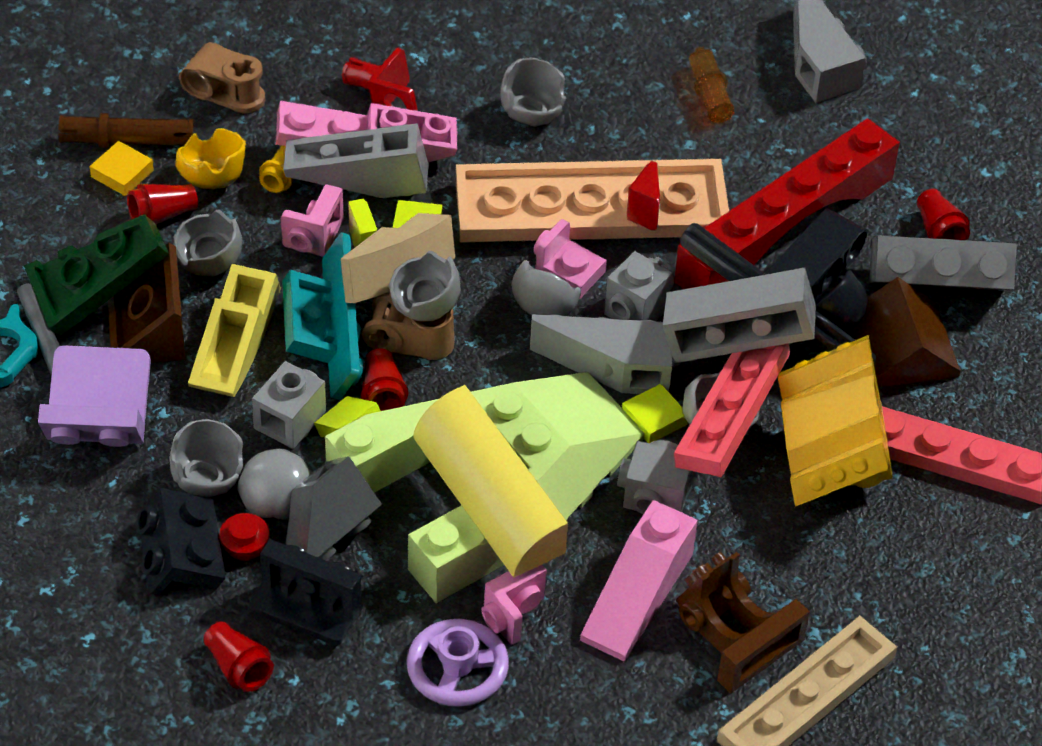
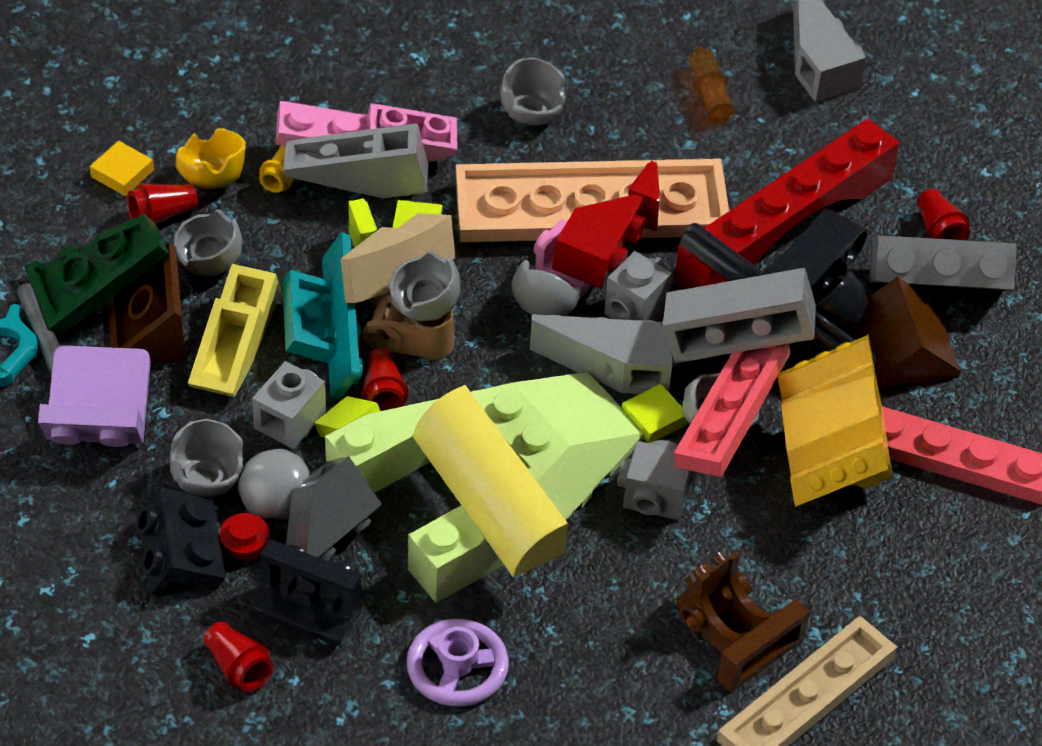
(126, 130): reddish brown pin -> none
(221, 75): medium nougat piece -> none
(316, 228): bright pink bracket -> none
(383, 81): red bracket -> none
(511, 597): bright pink bracket -> none
(597, 239): none -> red slope
(640, 579): bright pink slope -> none

